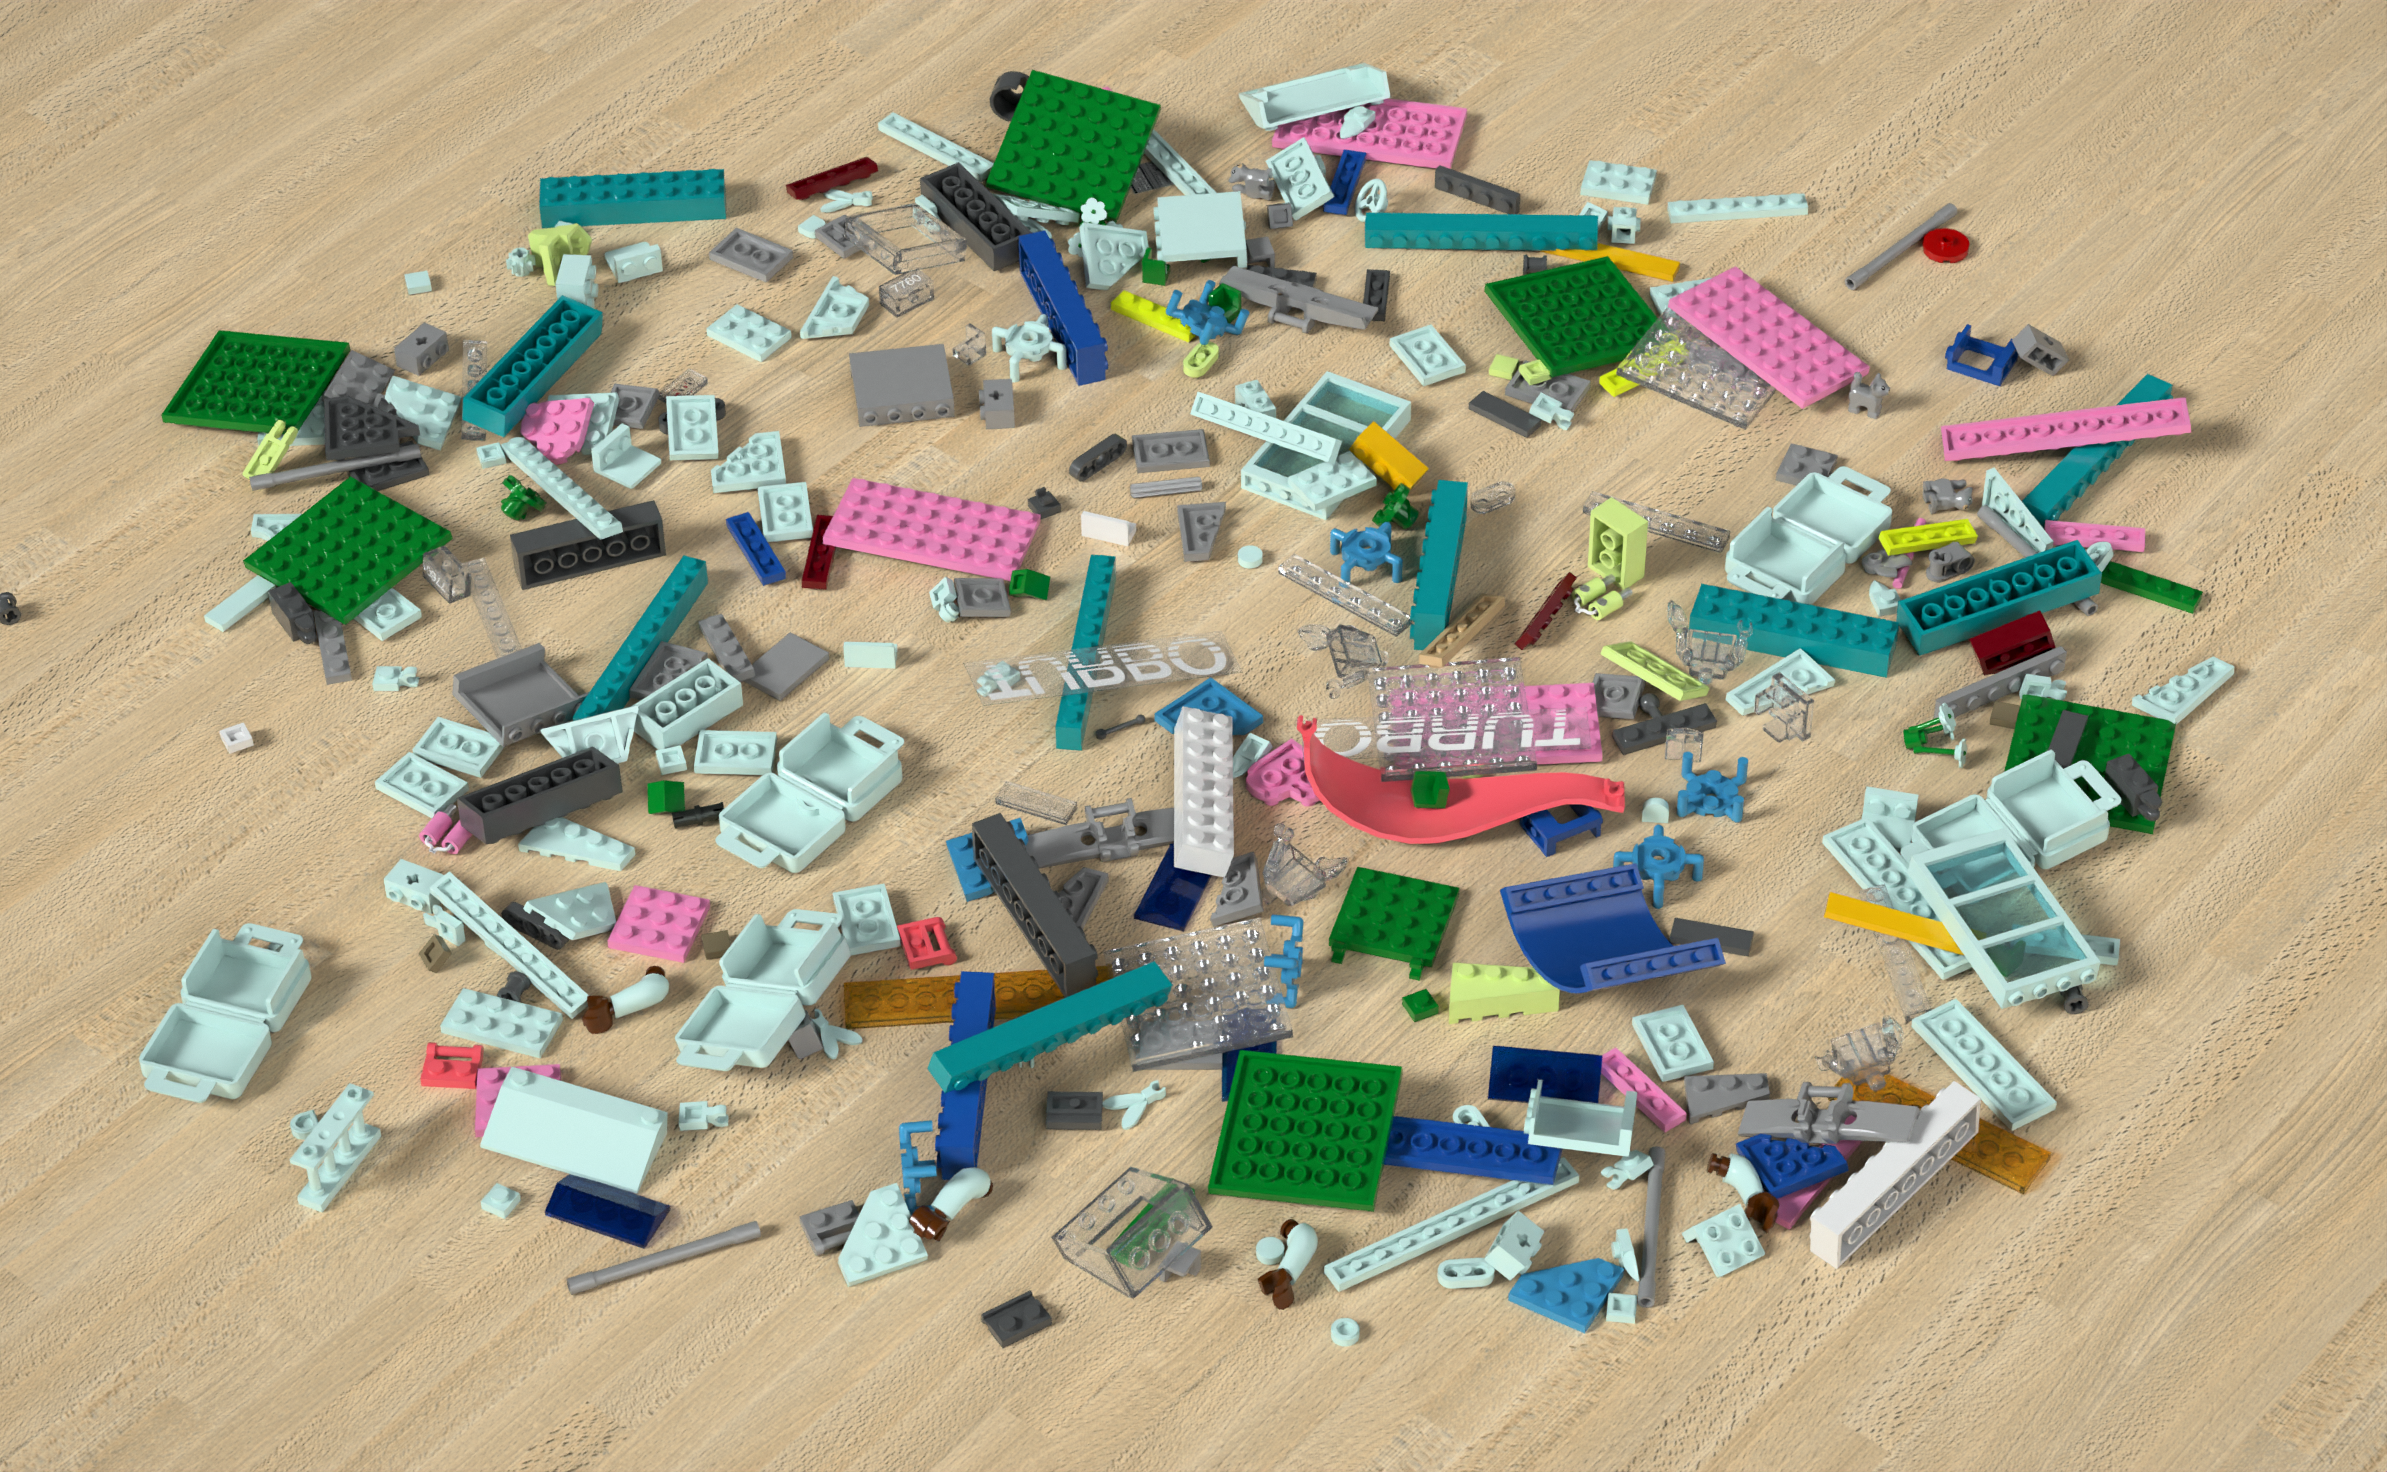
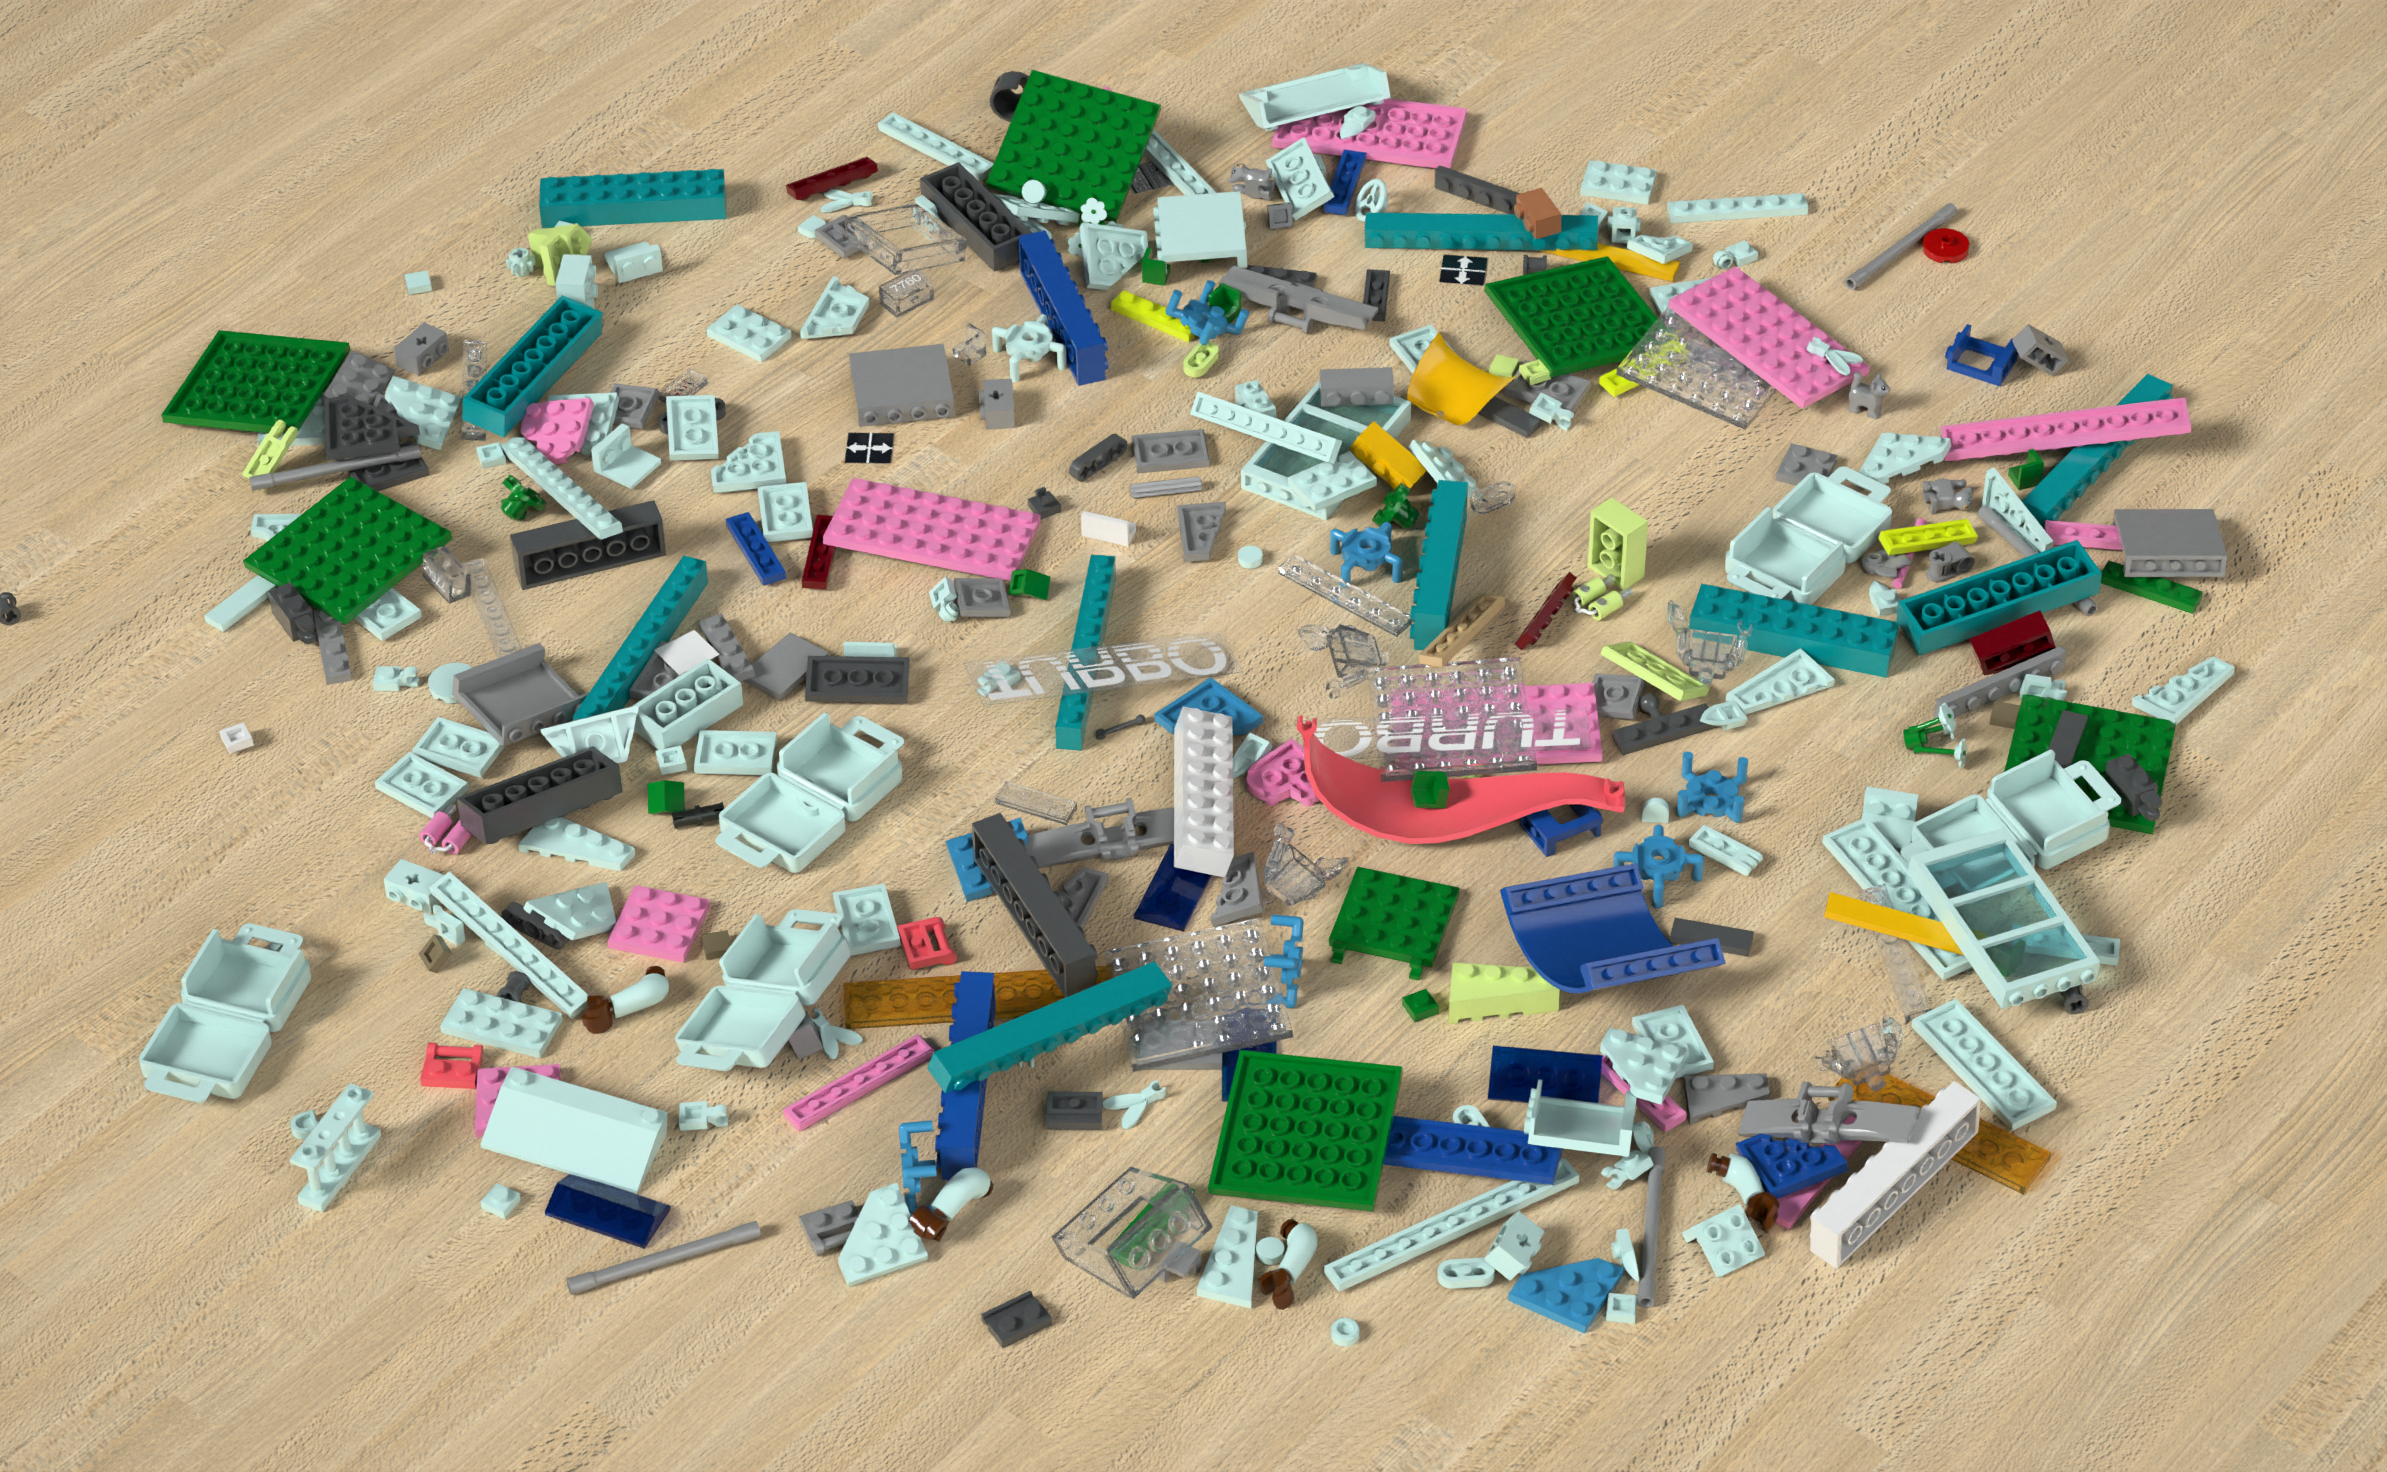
(441, 681): none -> light aqua tile
(686, 652): none -> white sticker
(751, 255): light grey plate -> none
(857, 679): none -> dark grey plate
(858, 1082): none -> bright pink tile
(869, 448): none -> black sticker
(1034, 191): none -> light aqua tile
(1232, 1260): none -> light aqua wing
(1260, 250): light grey panel -> none
(1356, 387): none -> light grey brick
(1441, 464): none -> light aqua plate
(1451, 384): none -> yellow piece
(1463, 270): none -> black sticker
(1538, 213): none -> nougat brick
(1643, 1063): none -> light aqua plate
(1643, 1136): none -> light aqua tile
(1660, 249): none -> light aqua tile
(1670, 525): clear plate -> none
(1683, 740): clear panel -> none
(1725, 714): none -> light aqua plate
(1725, 850): none -> light aqua hinge
(1739, 254): none -> light aqua plate
(1789, 708): clear panel -> none
(1836, 357): none -> light aqua piece
(1903, 455): none -> light aqua plate
(2028, 474): none -> green panel
(2101, 554): light aqua plate -> none
(2170, 543): none -> light grey panel

